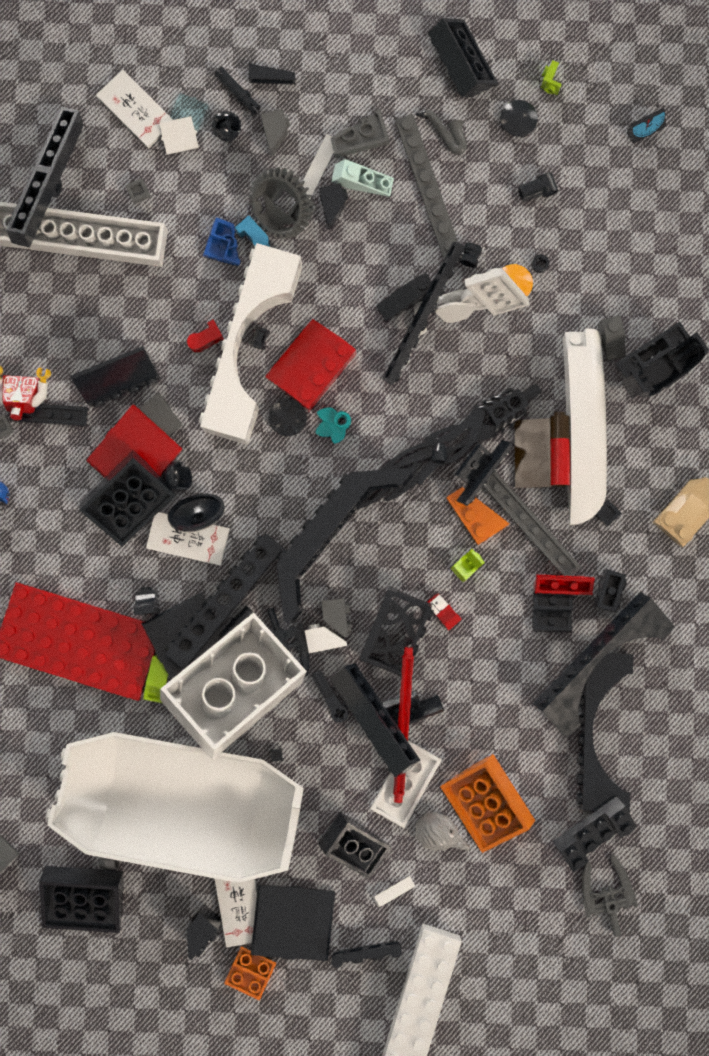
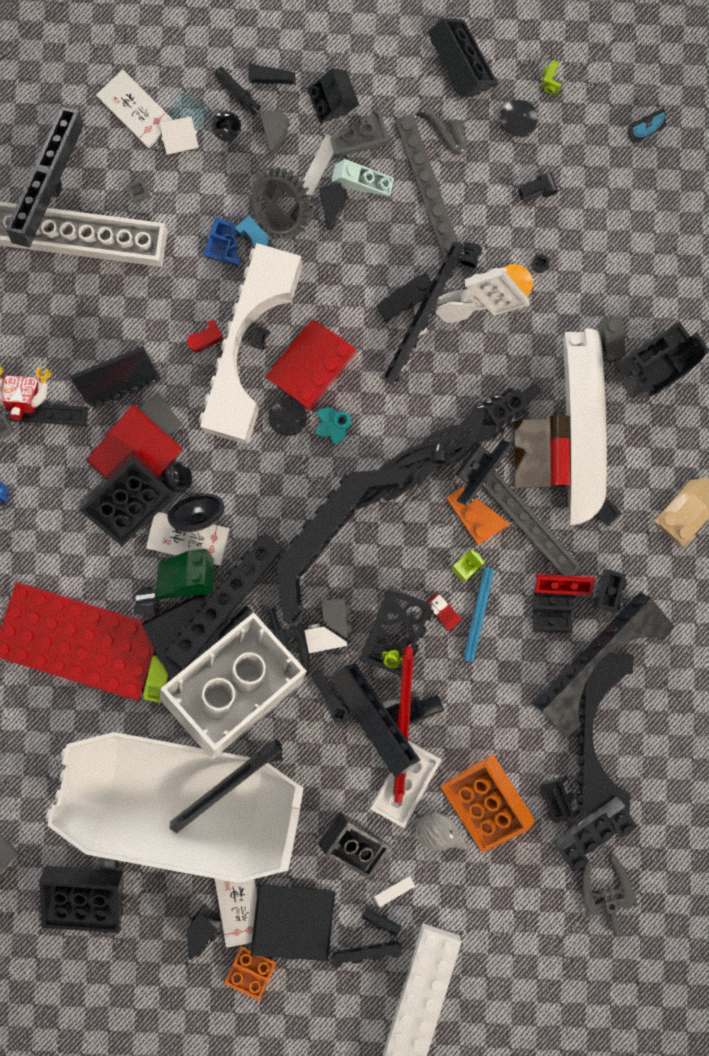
(185, 575): none -> dark green slope
(226, 785): none -> black piece
(333, 95): none -> black slope
(381, 921): none -> black pin
(392, 658): none -> lime plate
(478, 614): none -> dark azure axle
(564, 799): none -> black window

